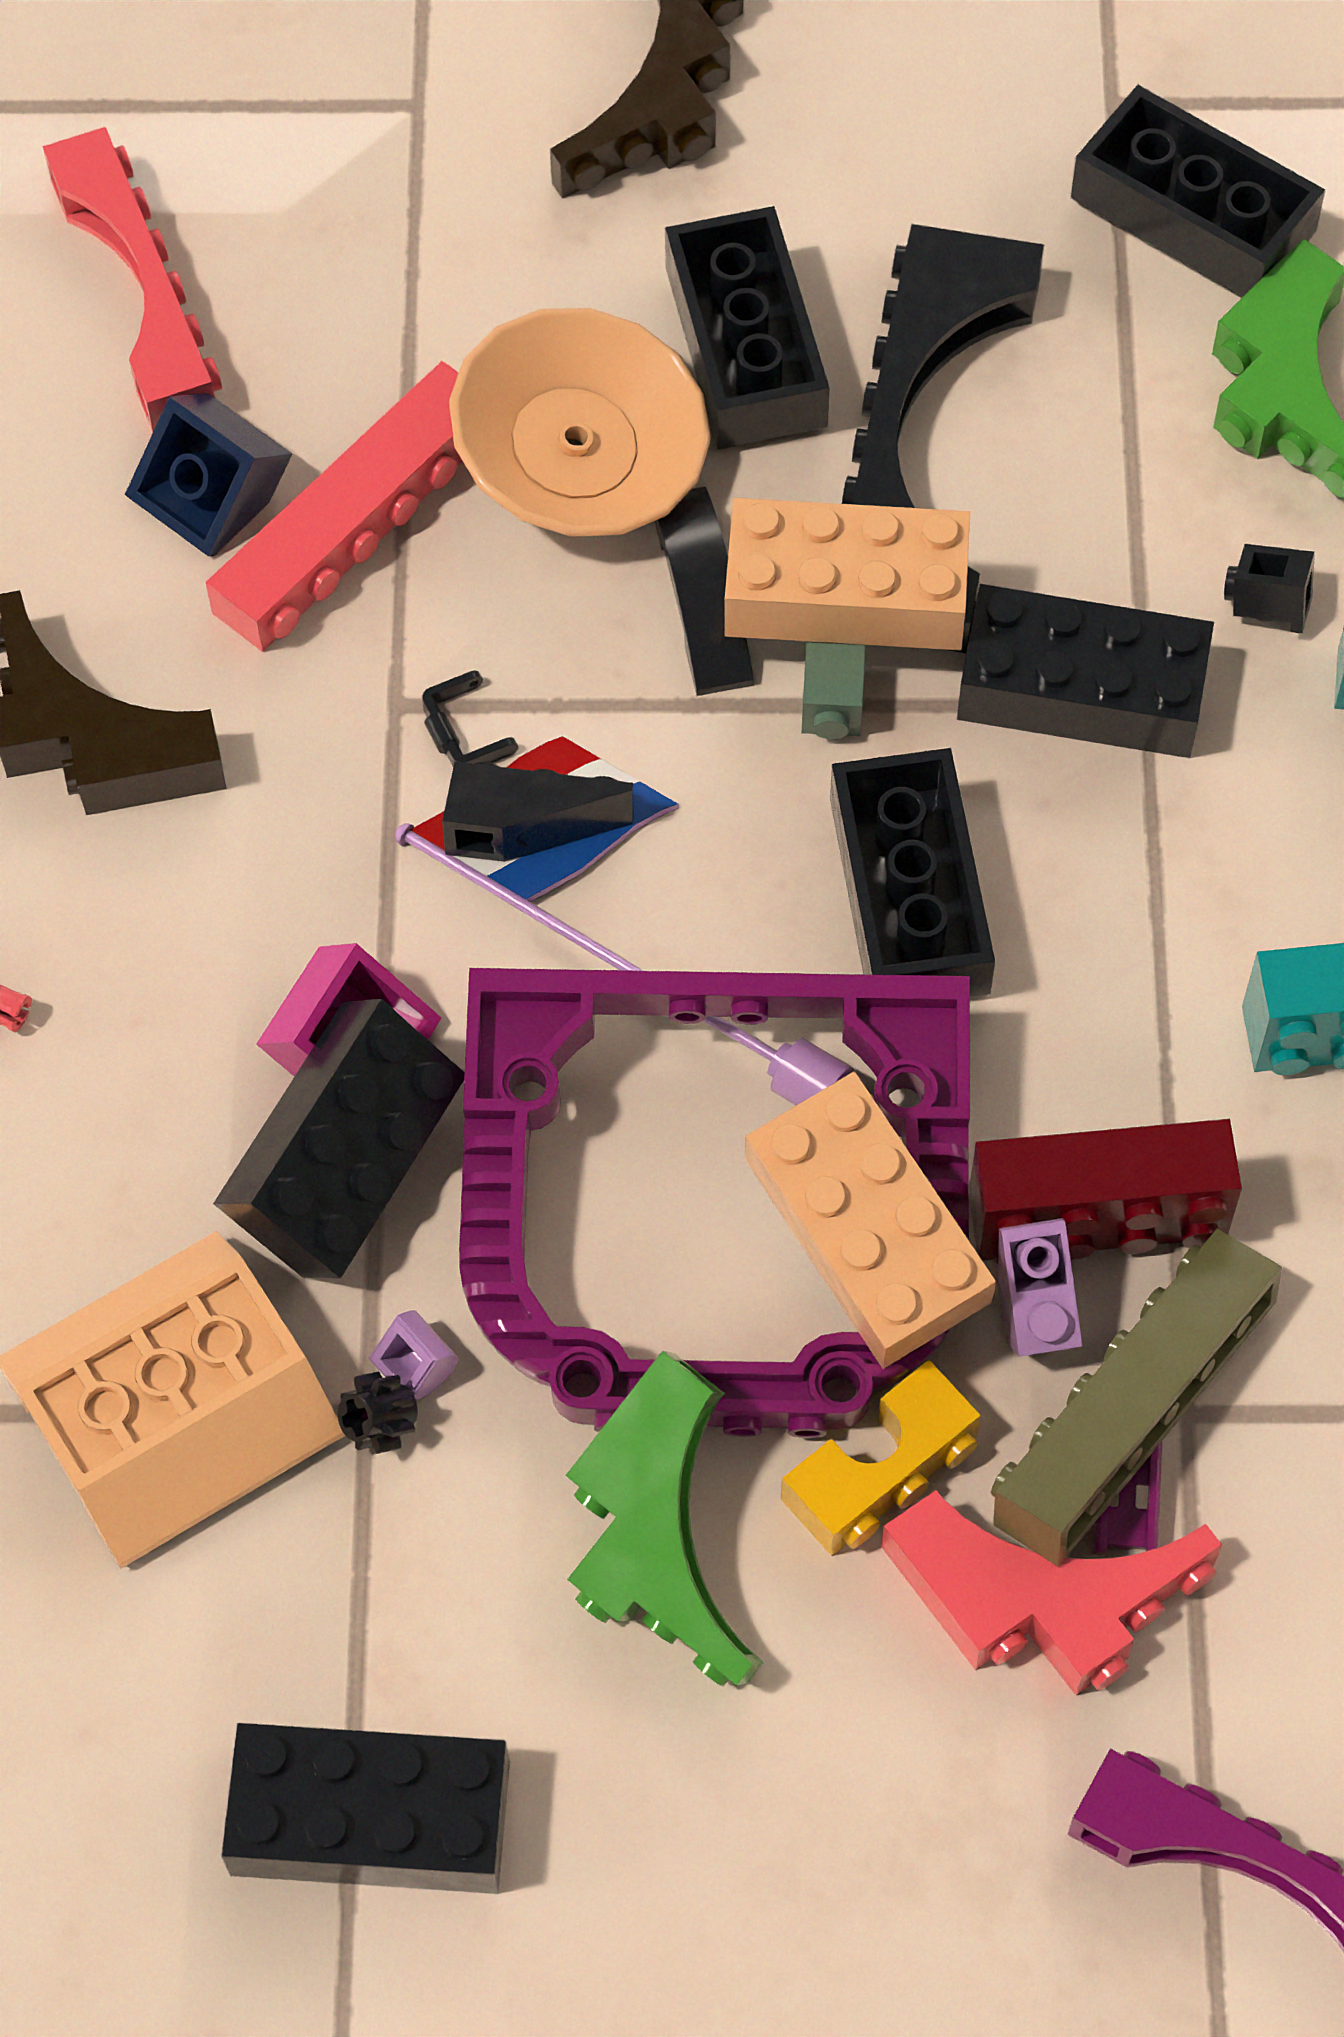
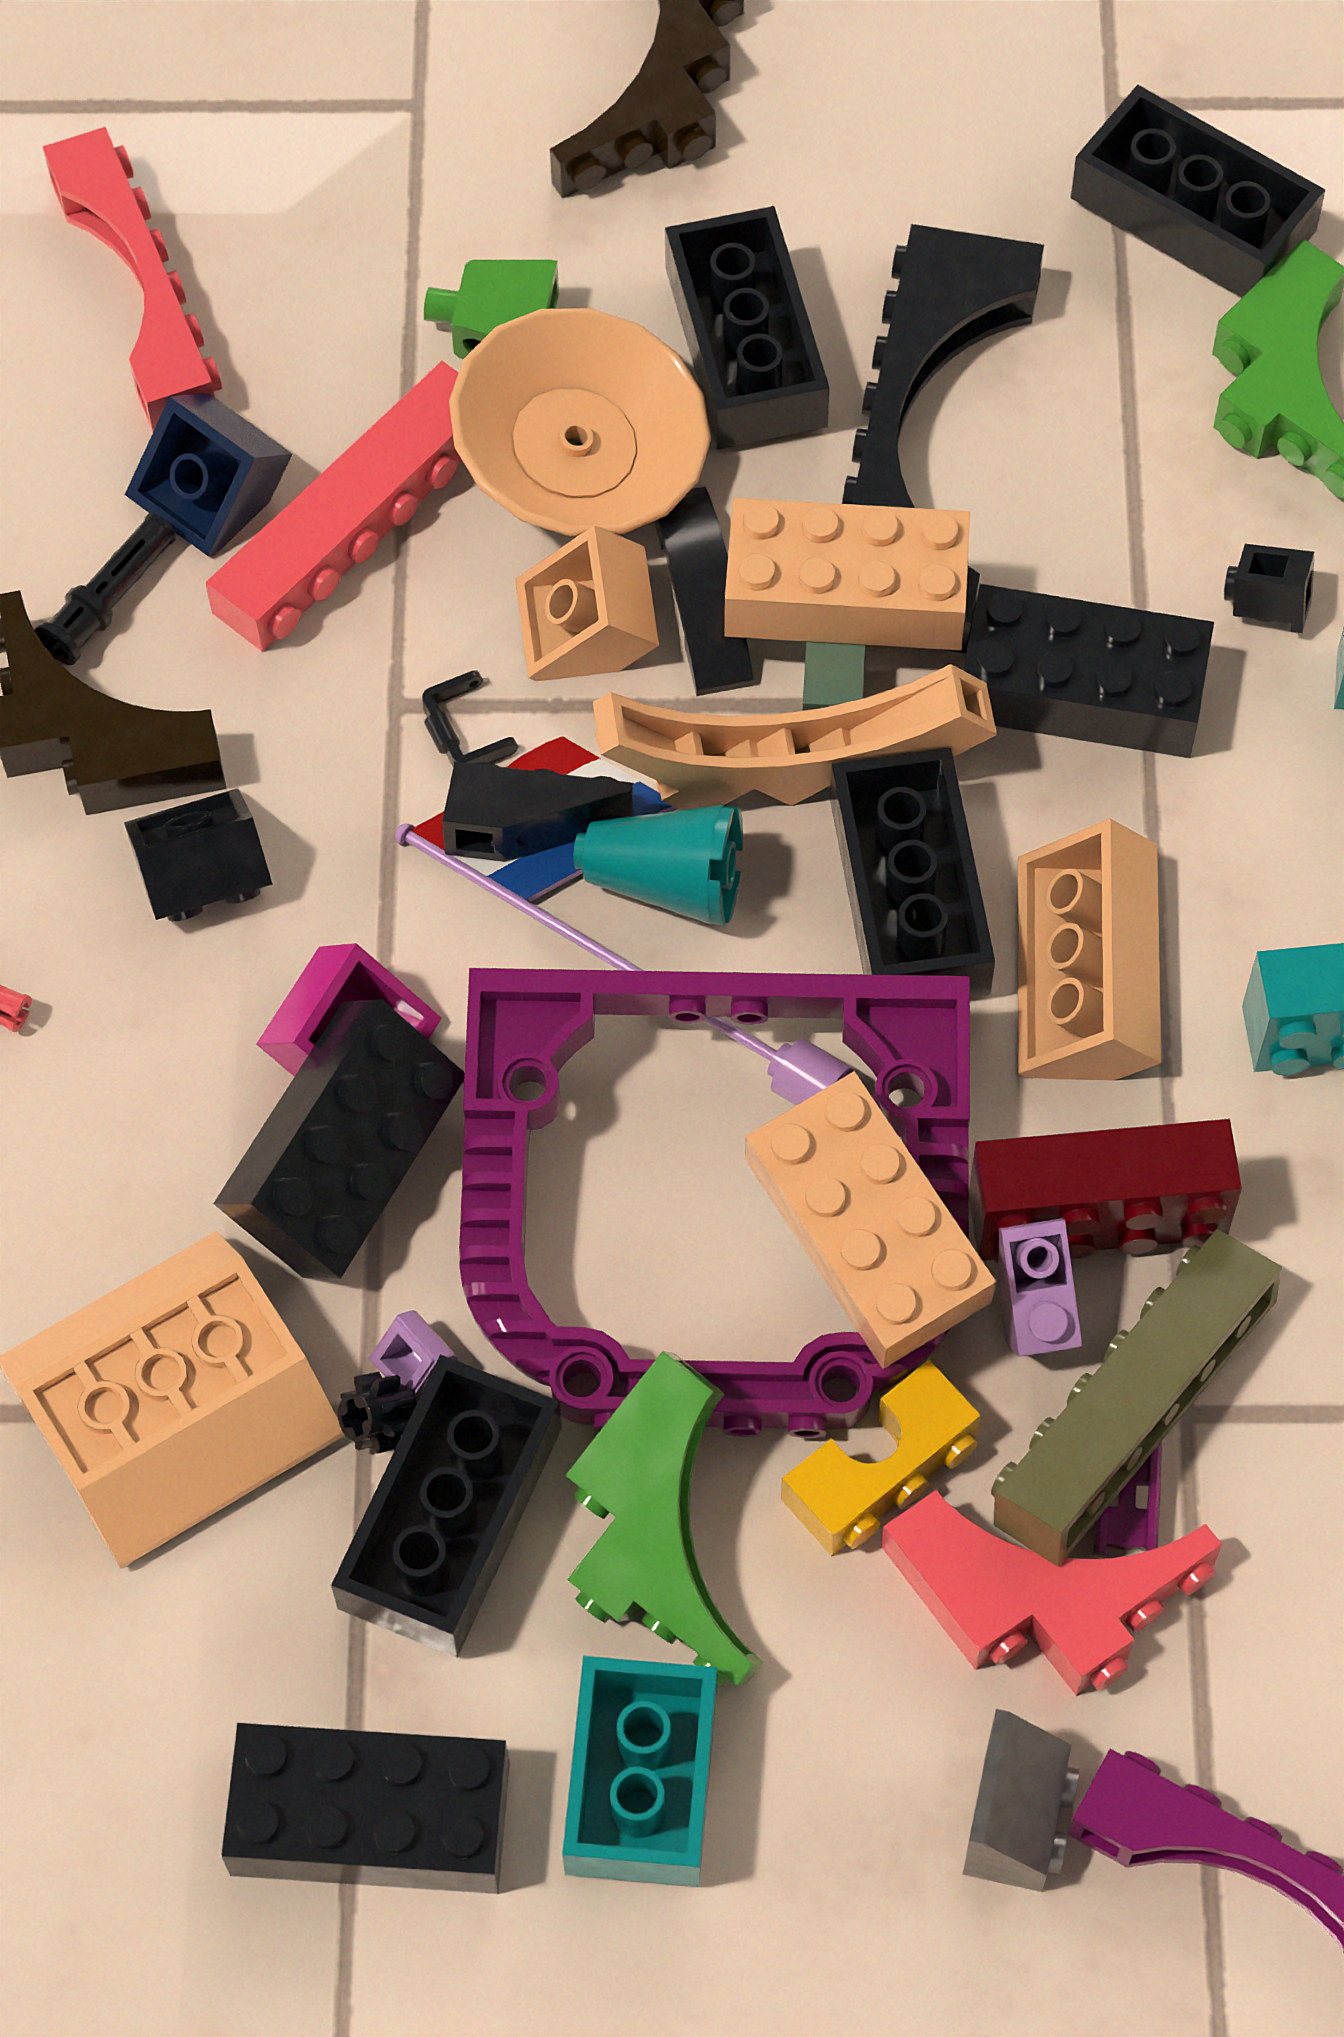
(90, 605): none -> black pin
(199, 855): none -> black slope
(447, 1505): none -> black brick
(491, 296): none -> bright green torso
(587, 608): none -> light nougat slope
(640, 1771): none -> teal brick
(668, 859): none -> teal cone
(791, 754): none -> light nougat arch
(1019, 1805): none -> flat silver slope
(1089, 956): none -> light nougat slope

